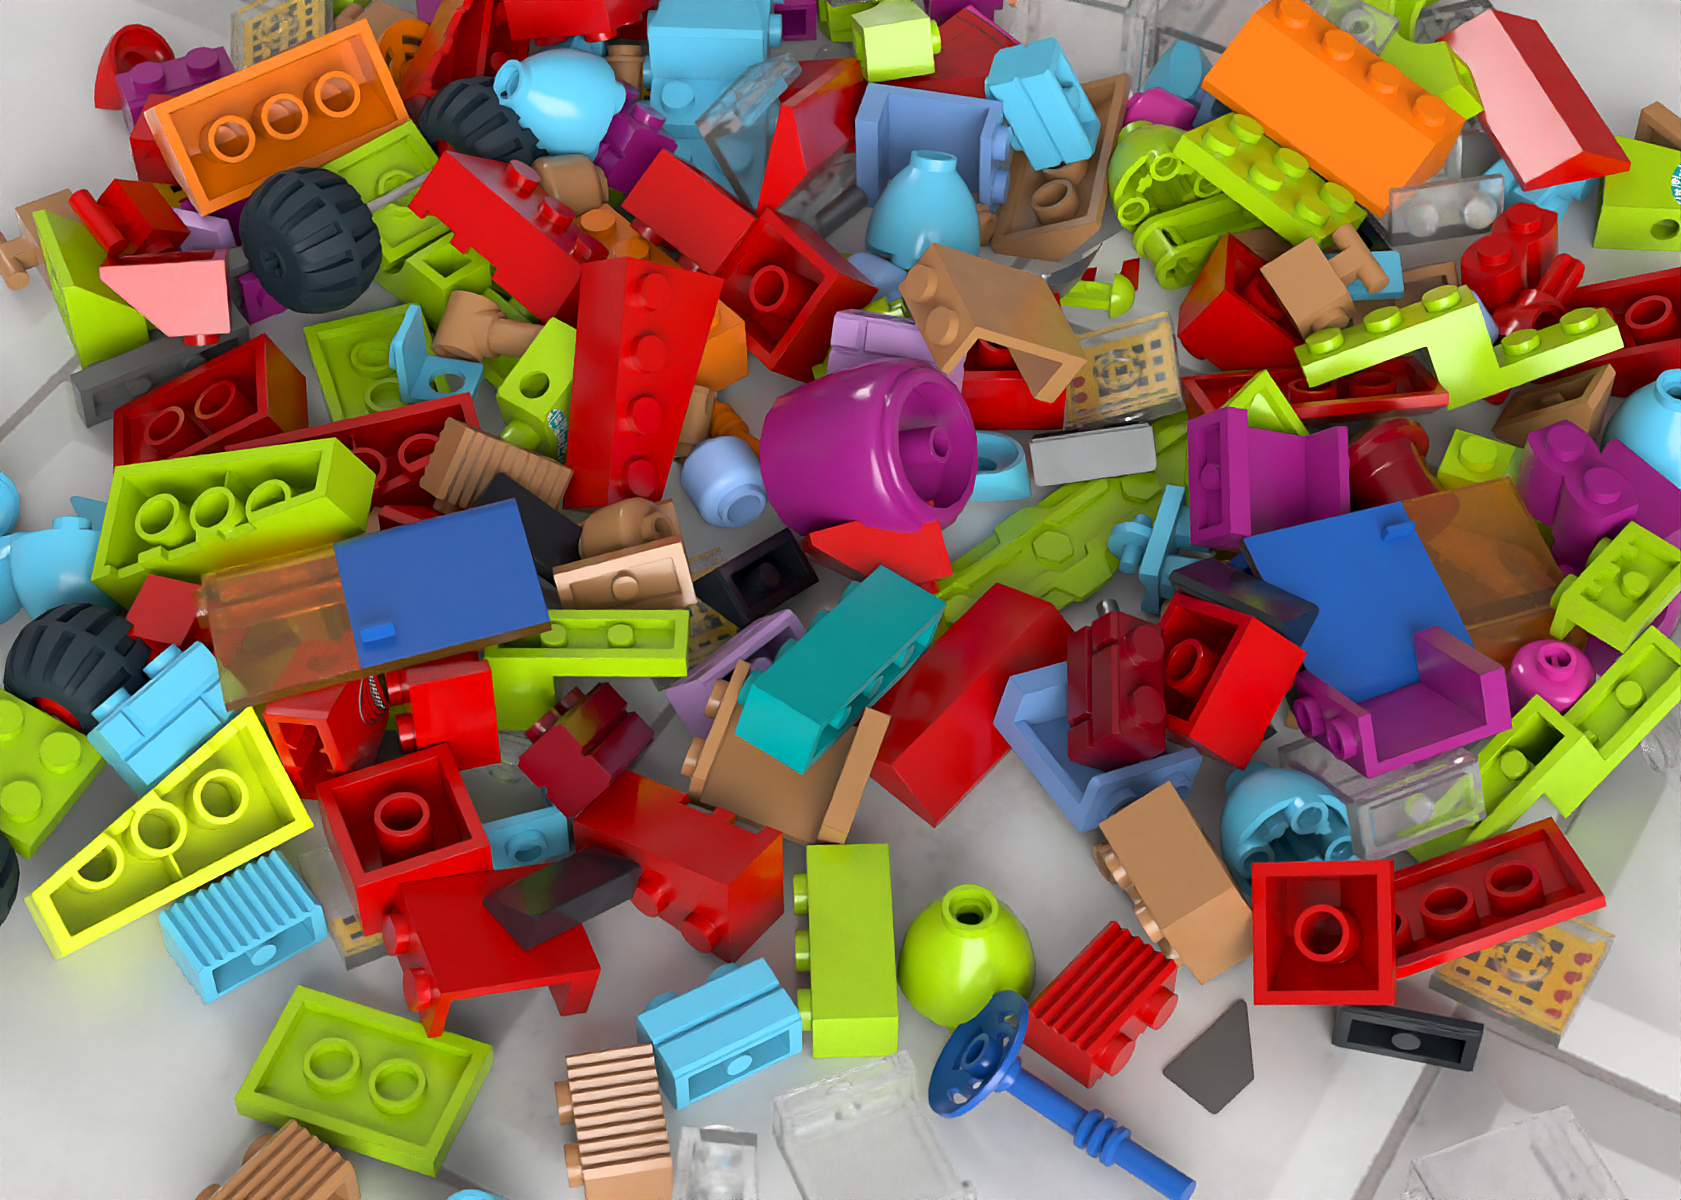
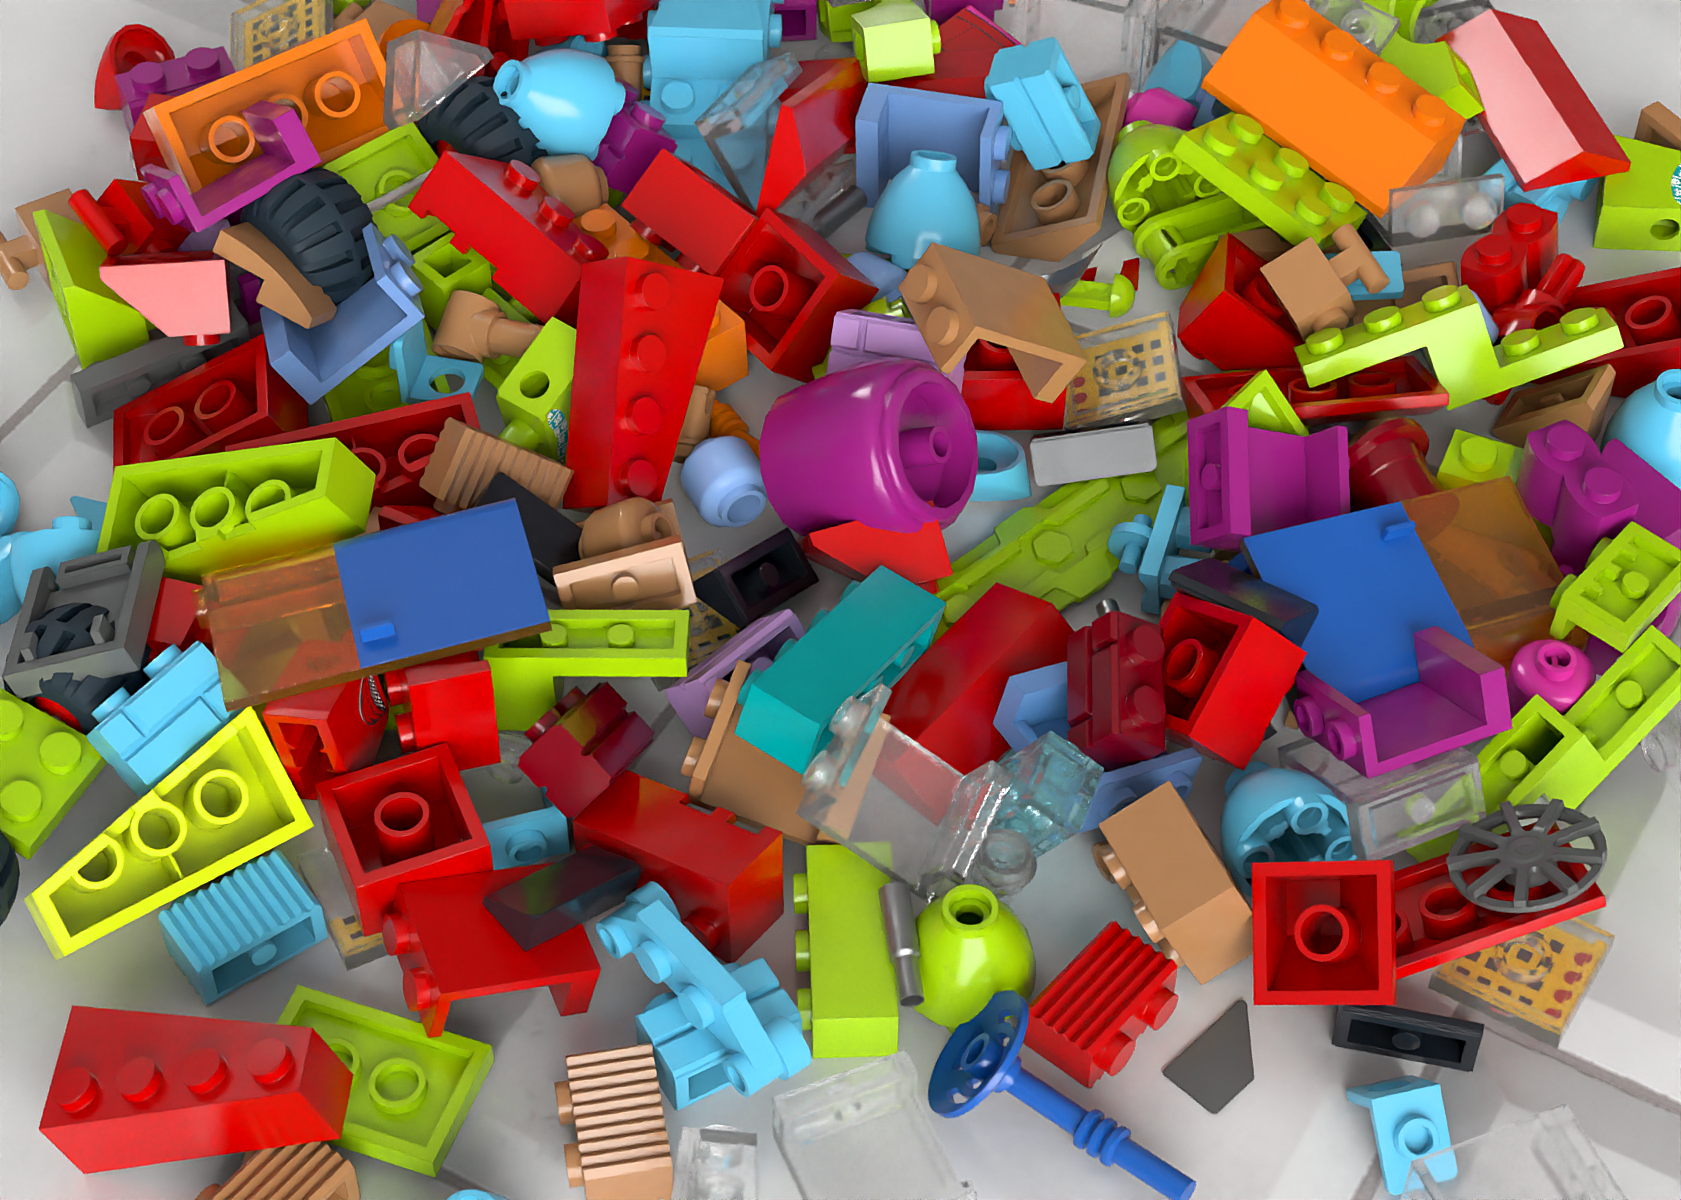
(113, 579): none -> dark grey container
(188, 1088): none -> red wedge
(283, 285): none -> medium nougat slope
(285, 153): none -> magenta panel
(361, 328): none -> medium blue panel
(424, 71): none -> clear slope
(704, 989): none -> medium azure plate
(899, 800): none -> clear panel
(902, 941): none -> flat silver pin
(1004, 864): none -> clear cone
(1047, 792): none -> clear light blue brick
(1406, 1123): none -> medium azure bracket
(1527, 857): none -> dark grey wheel

